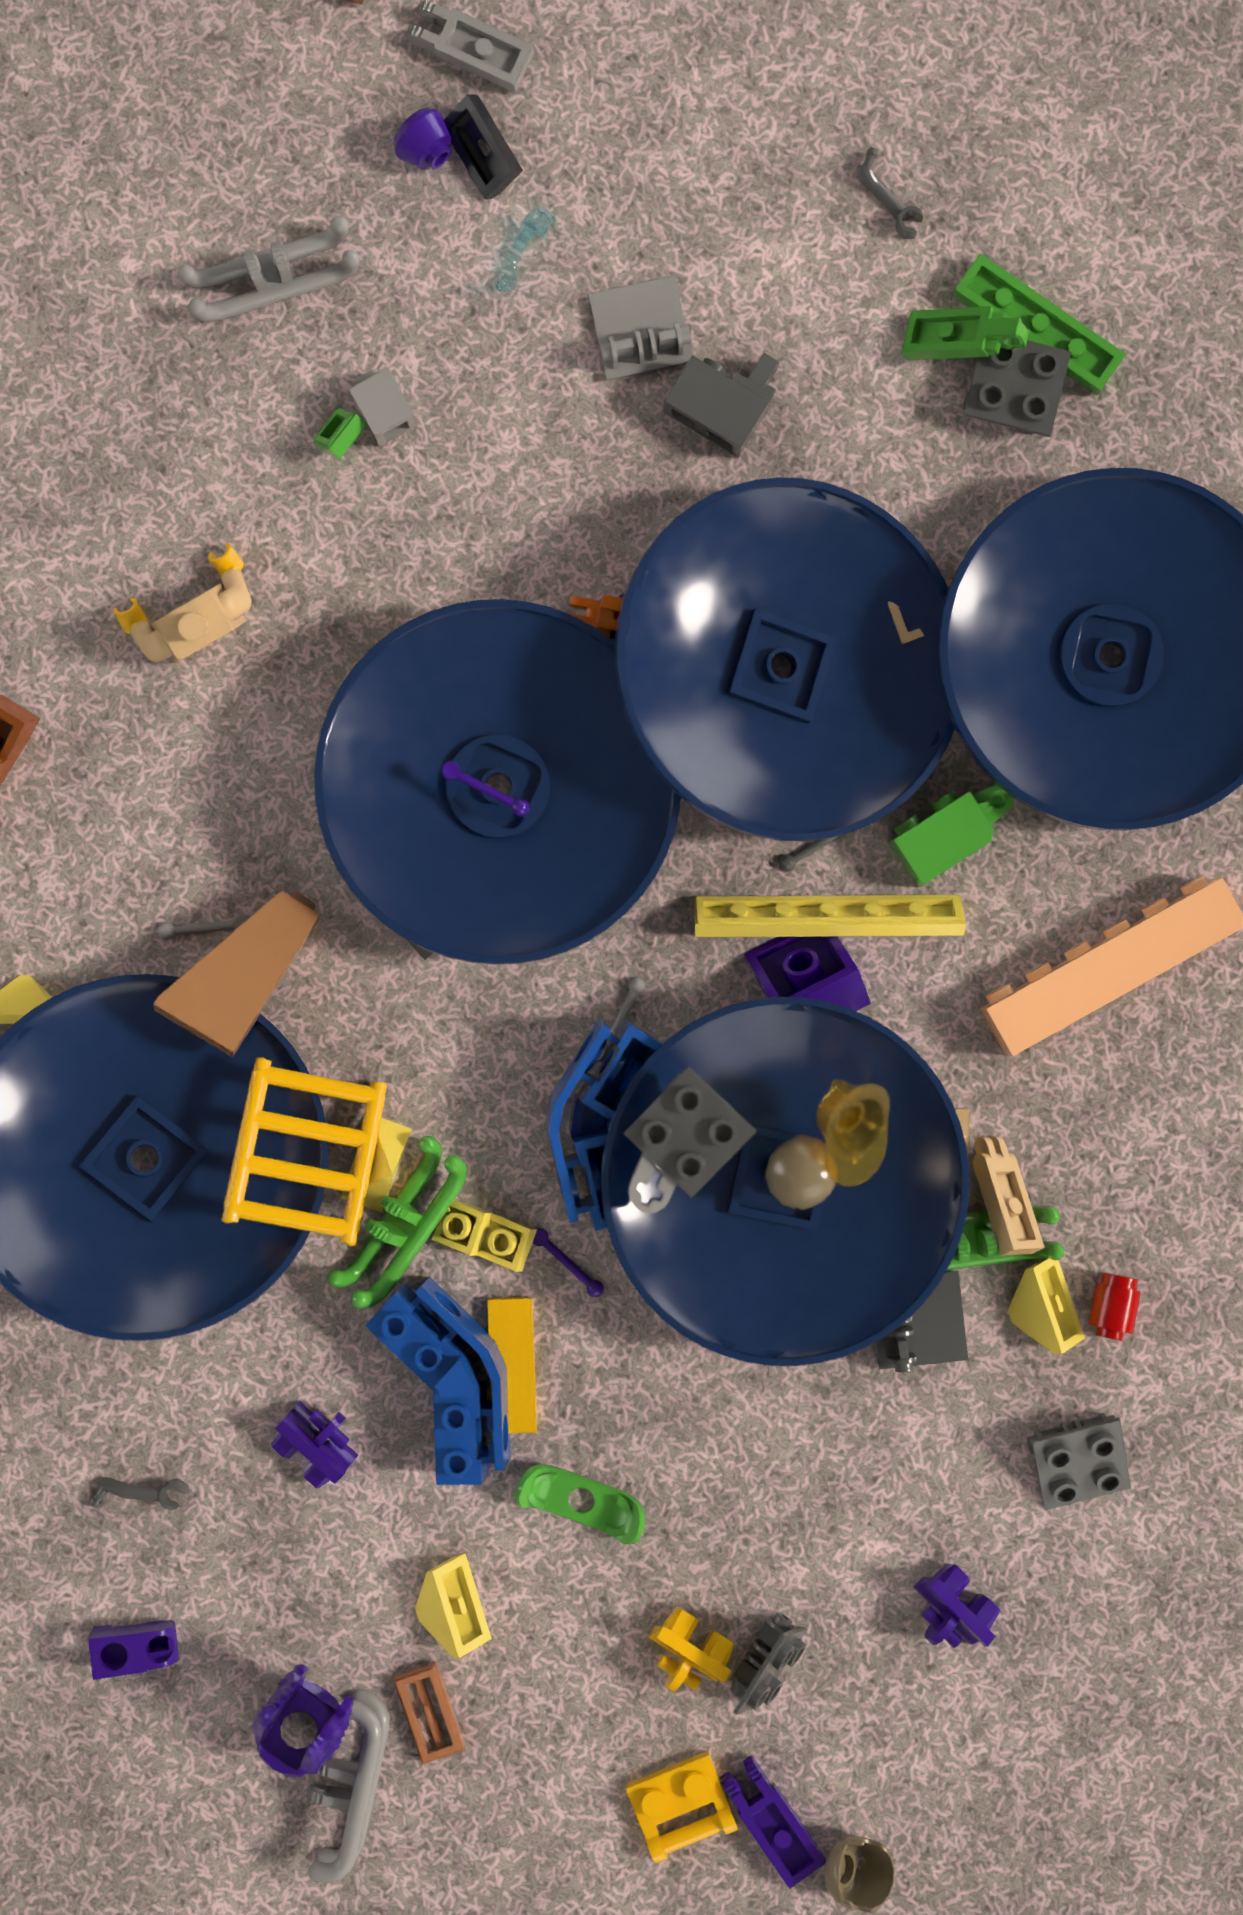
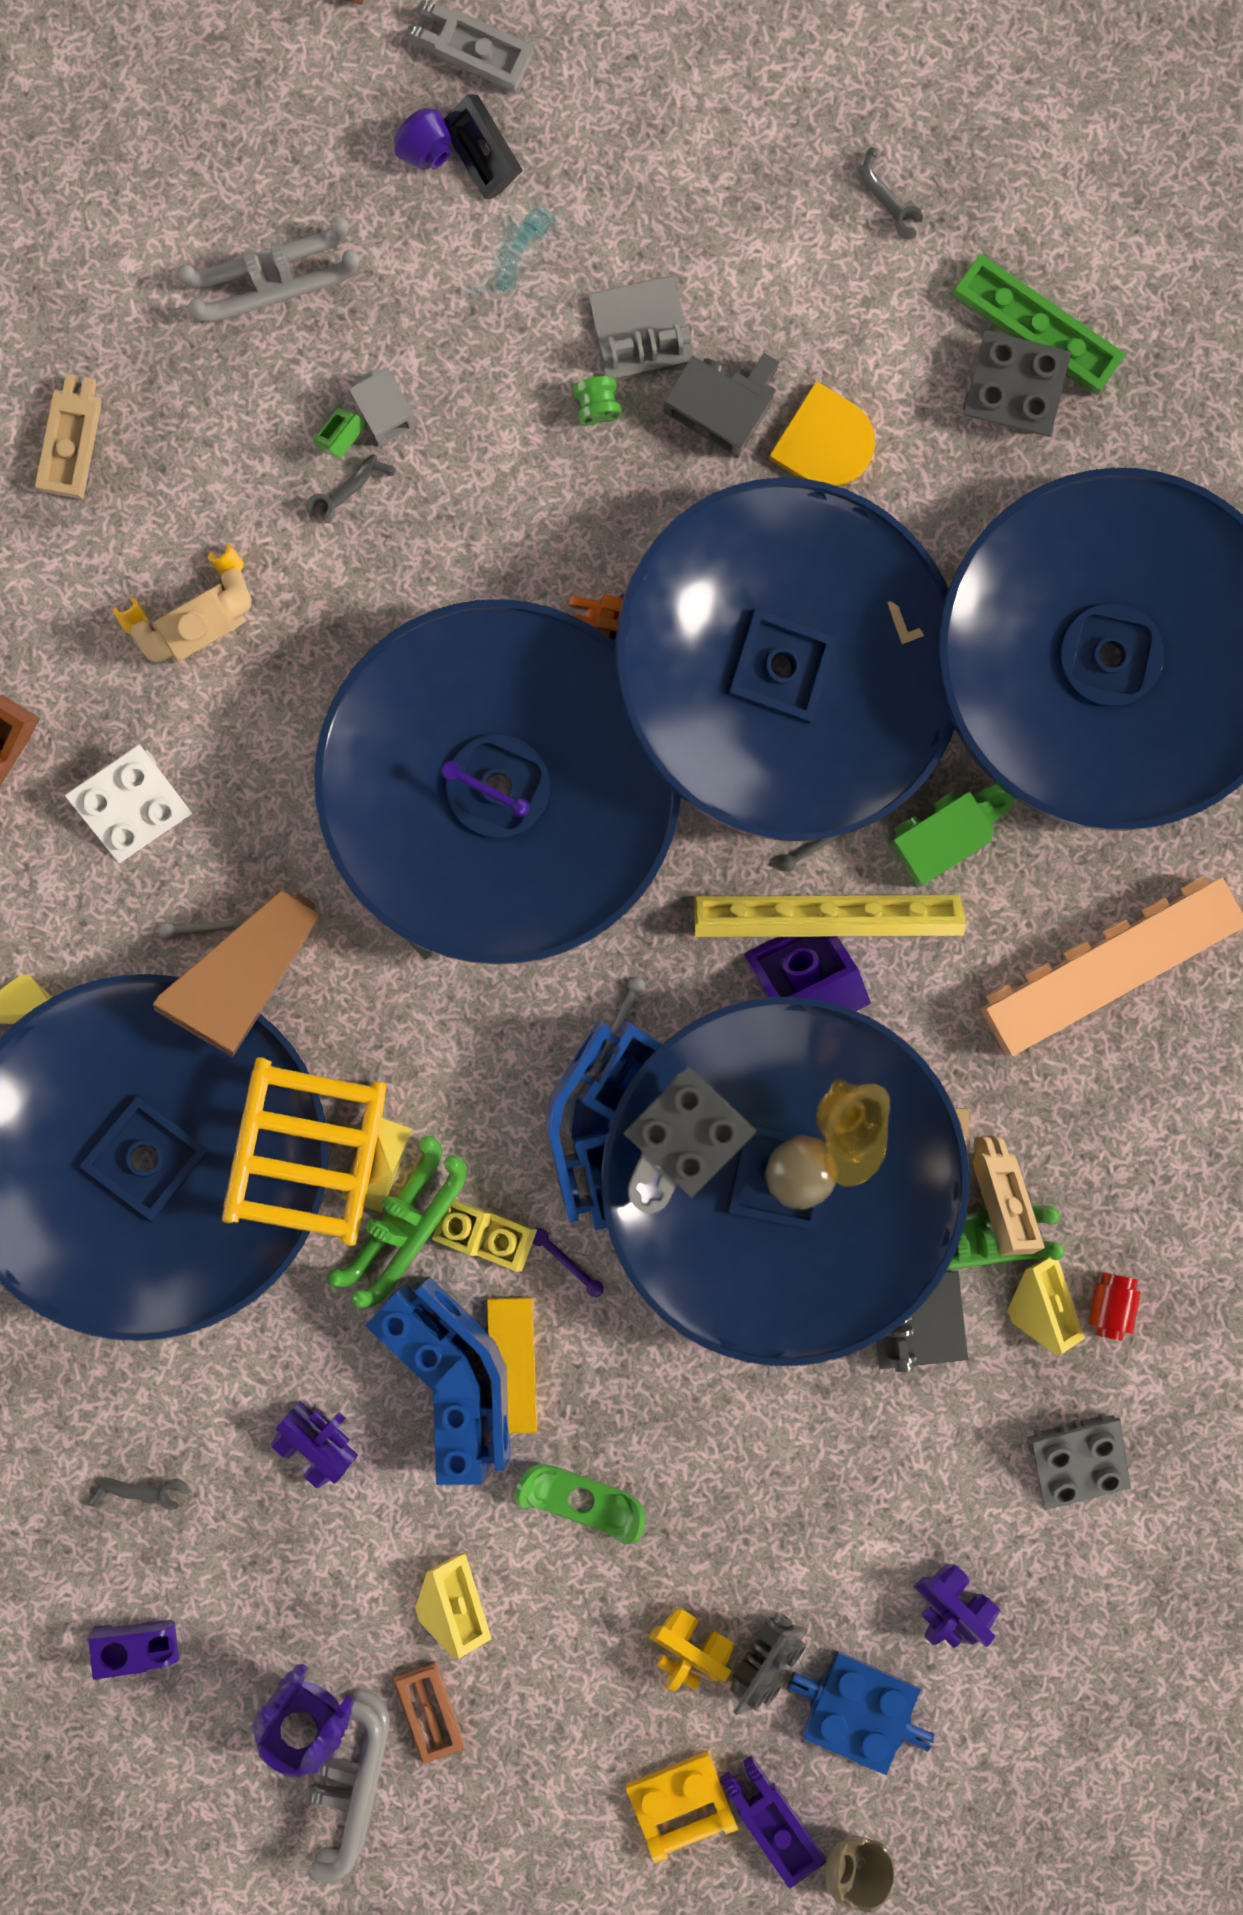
(69, 439): none -> tan hinge
(128, 803): none -> white hinge
(349, 487): none -> dark grey piece
(597, 400): none -> bright green wheel
(826, 439): none -> yellow tile
(860, 1712): none -> blue plate
(961, 333): bright green hinge -> none

